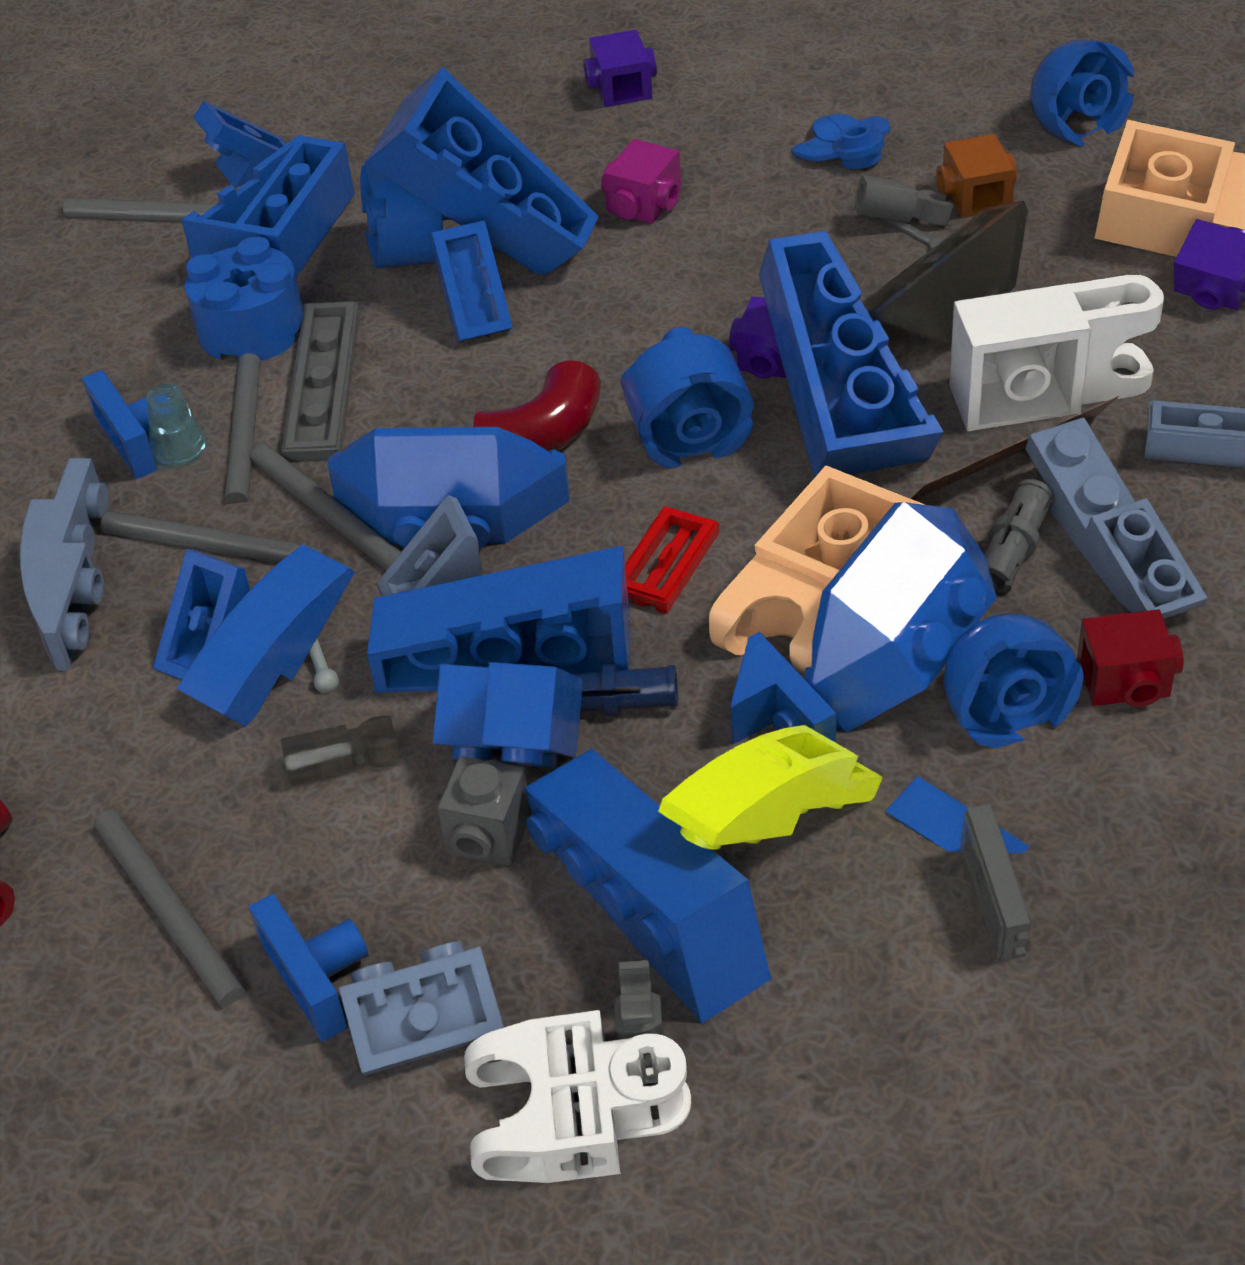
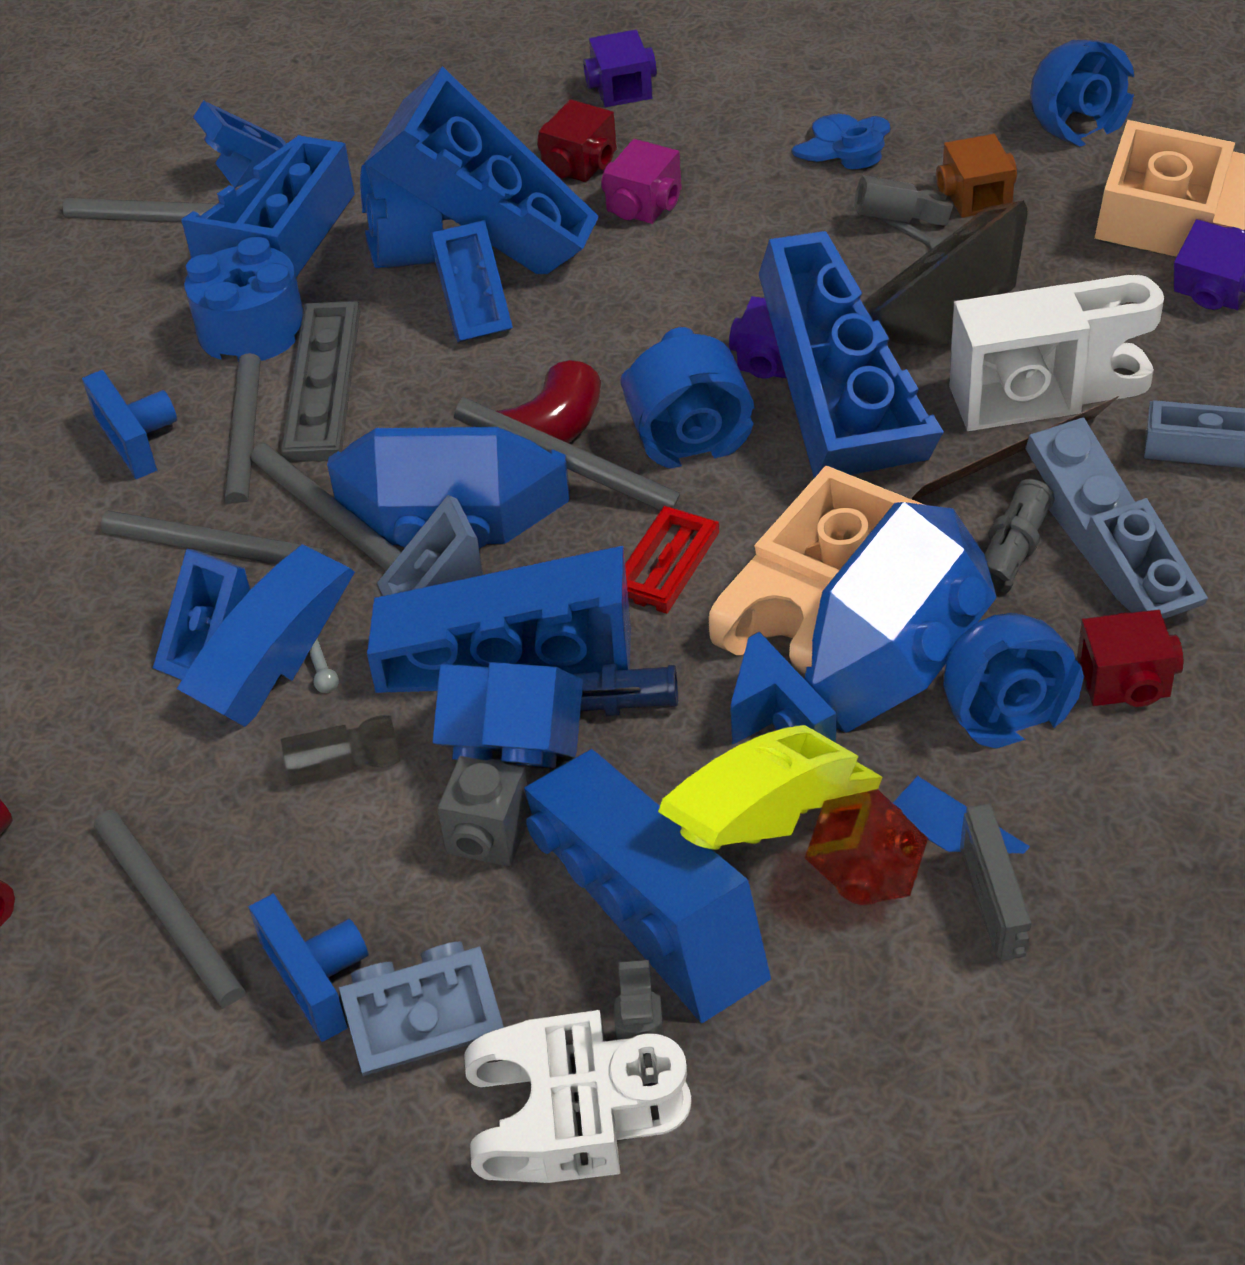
(58, 561): sand blue slope -> none
(172, 427): clear light blue cone -> none
(576, 458): none -> dark grey bar
(578, 140): none -> dark red brick
(866, 848): none -> clear red brick

